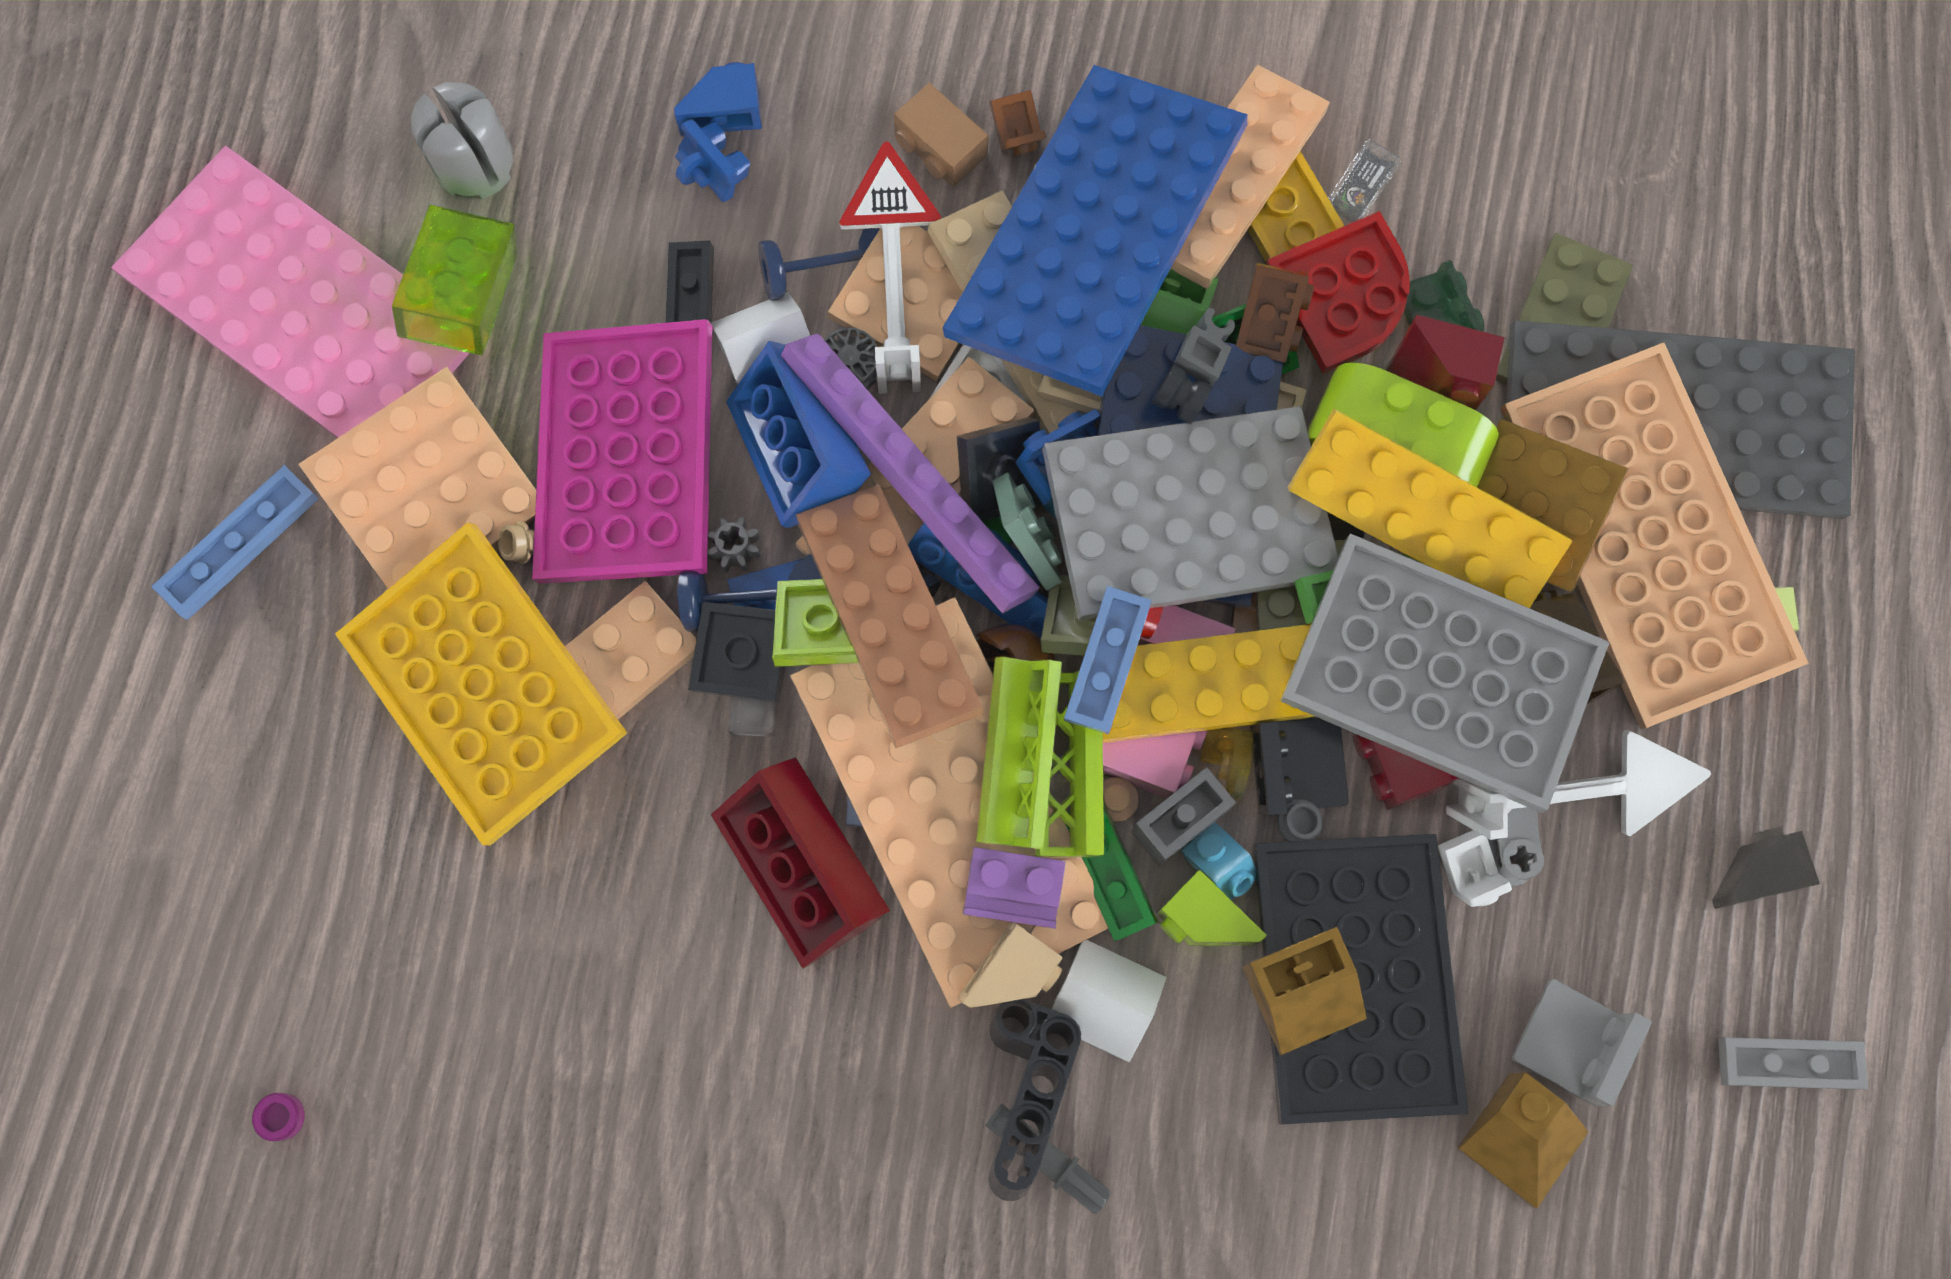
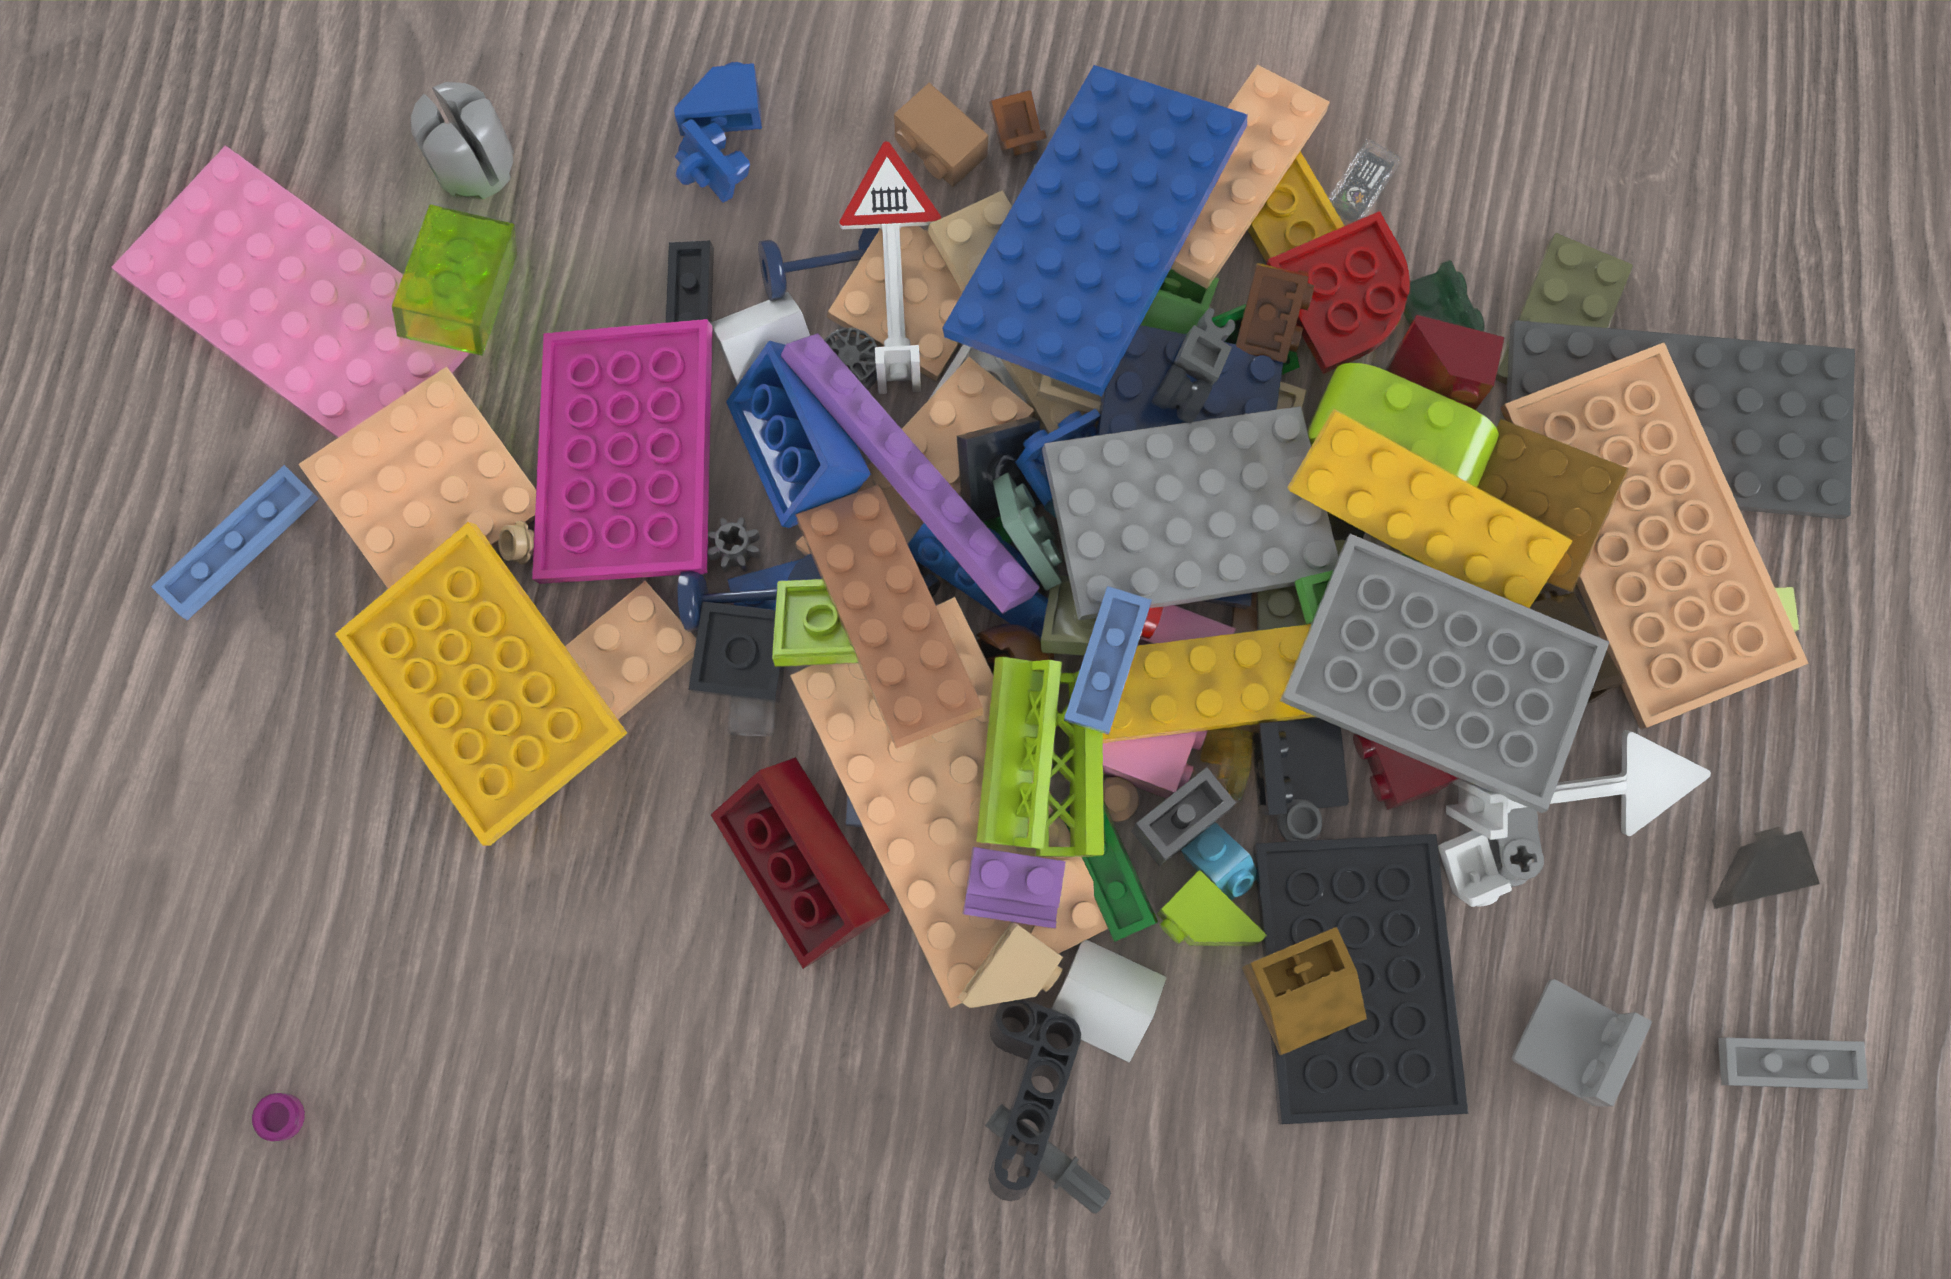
(1524, 1137): pearl gold slope -> none

